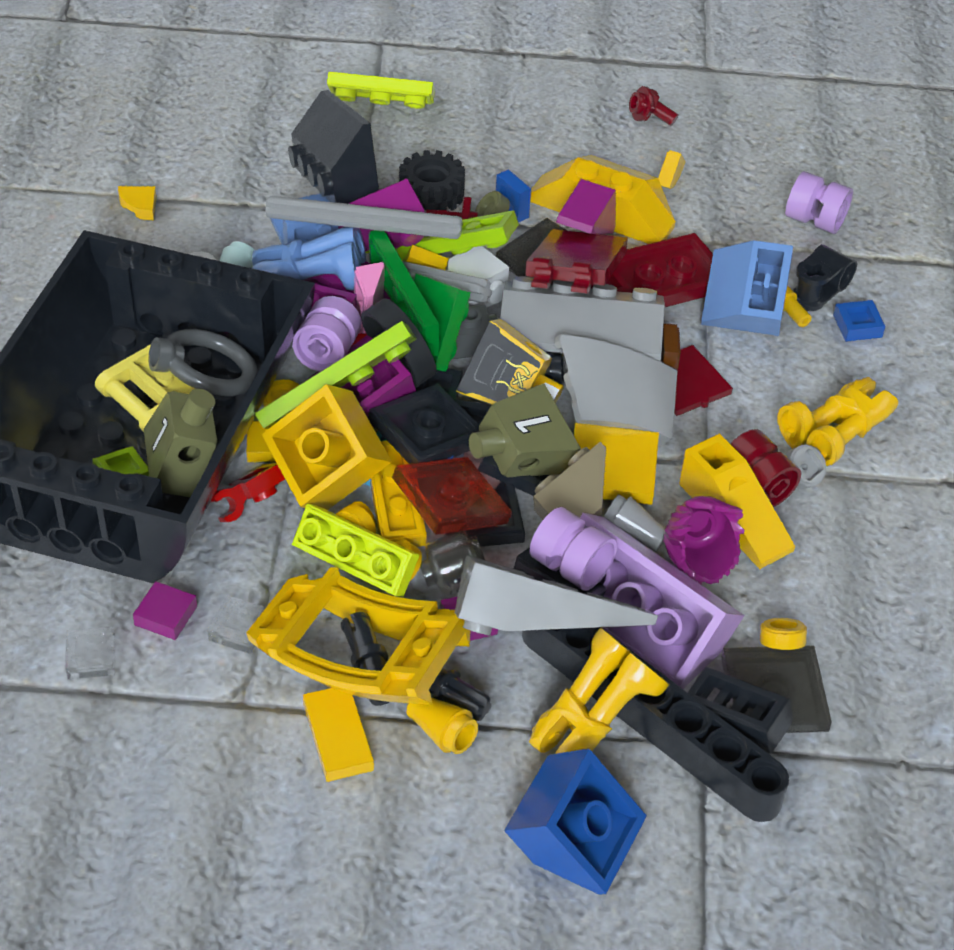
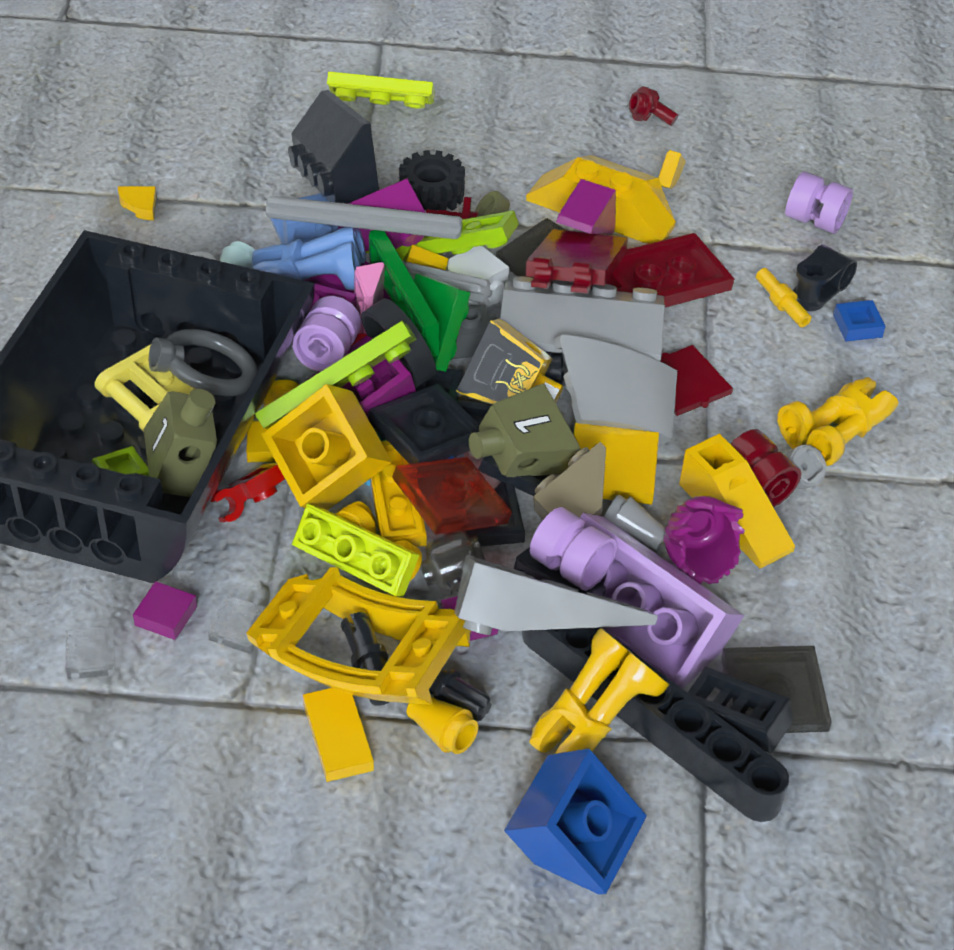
(517, 193): blue tile -> none
(671, 346): reddish brown tile -> none
(748, 287): medium blue slope -> none
(783, 633): yellow tile -> none

